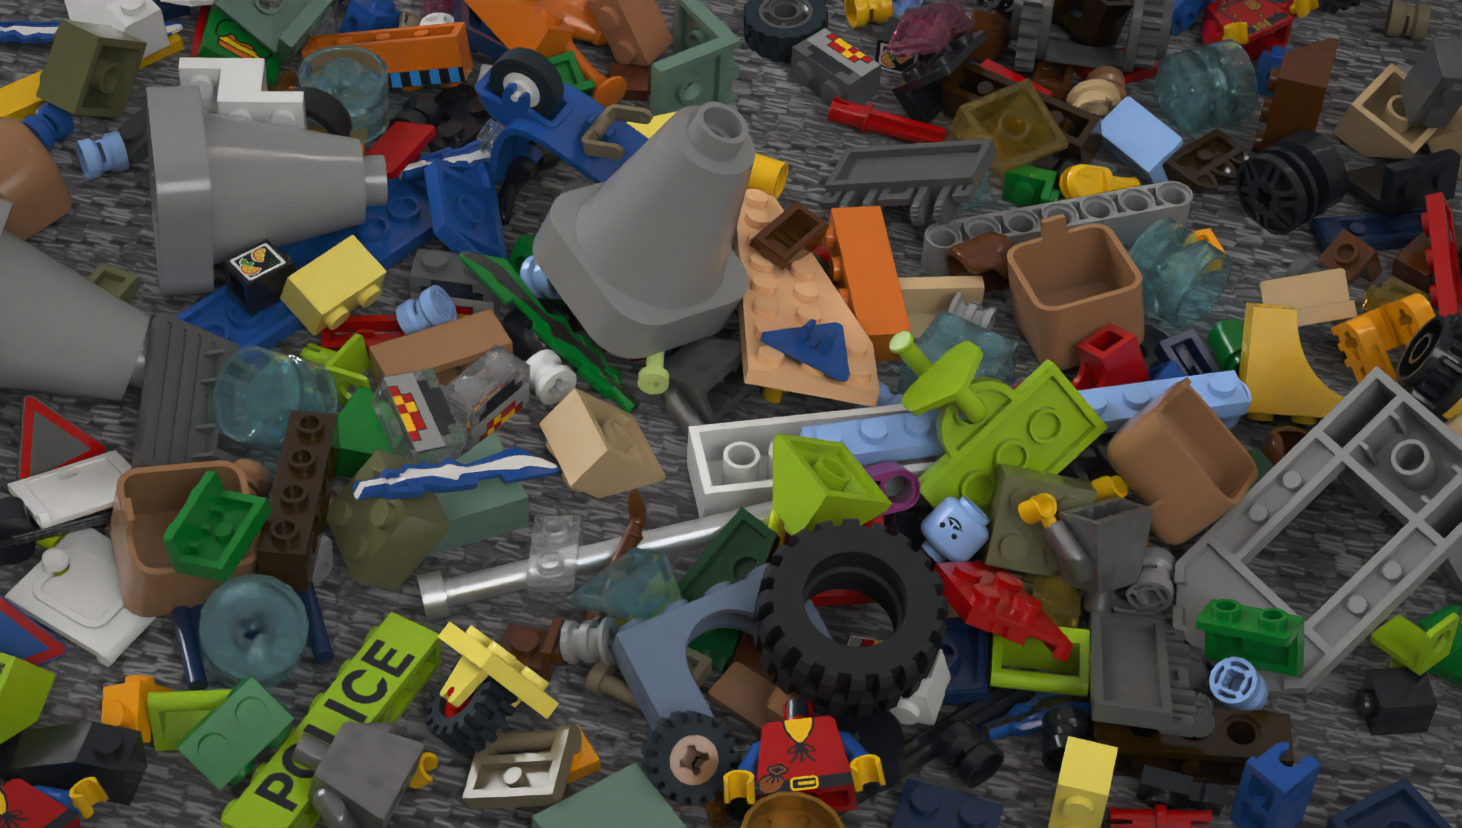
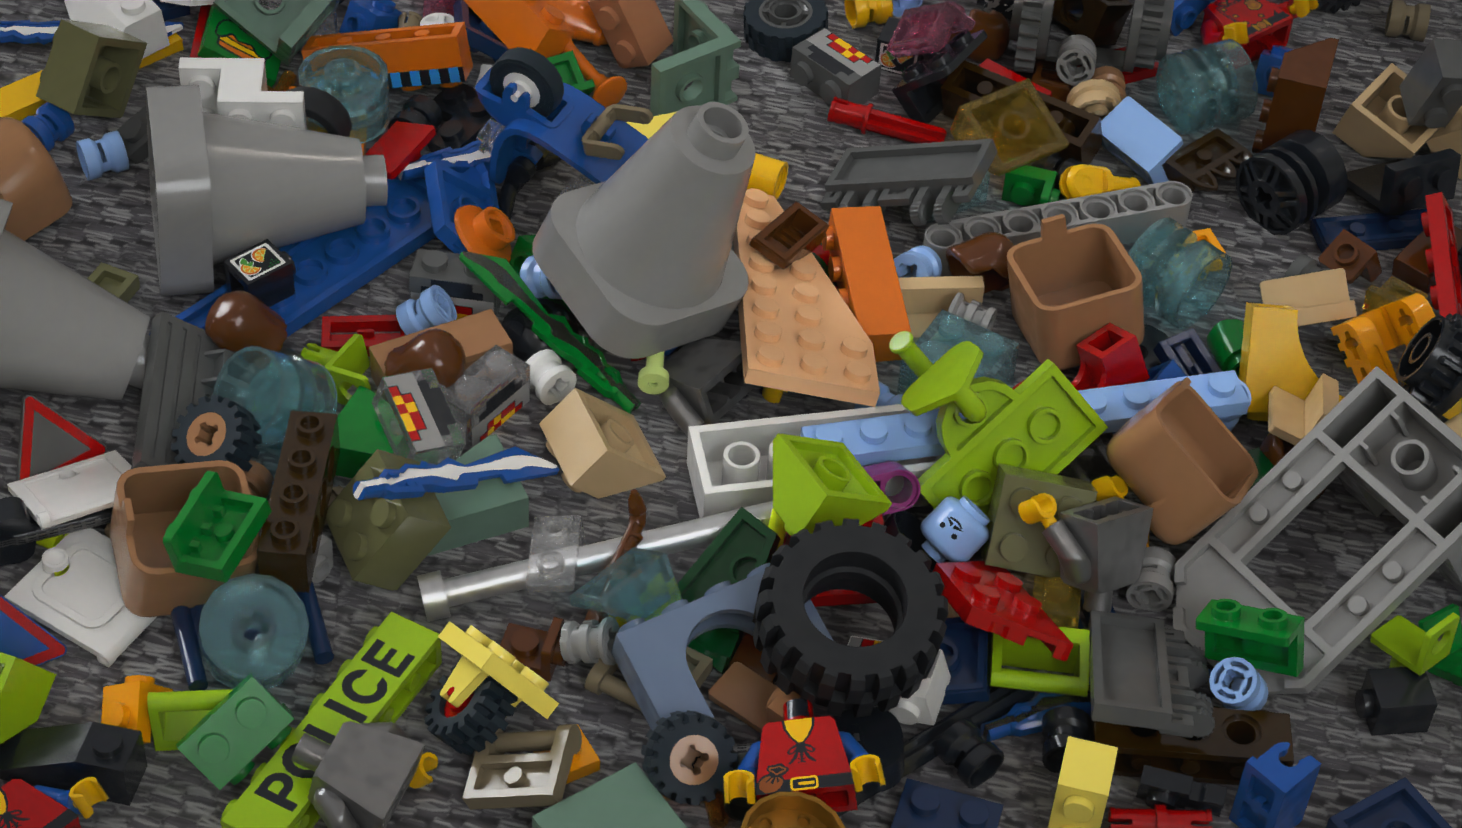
(220, 422): none -> black wheel
(244, 321): none -> reddish brown hair
(334, 285): light yellow brick -> none
(429, 350): none -> reddish brown hair
(485, 231): none -> orange piece
(636, 78): copper tile -> none
(815, 345): blue piece -> none
(924, 262): none -> light blue wheel
(1077, 50): none -> light grey wheel
(1293, 417): none -> tan panel

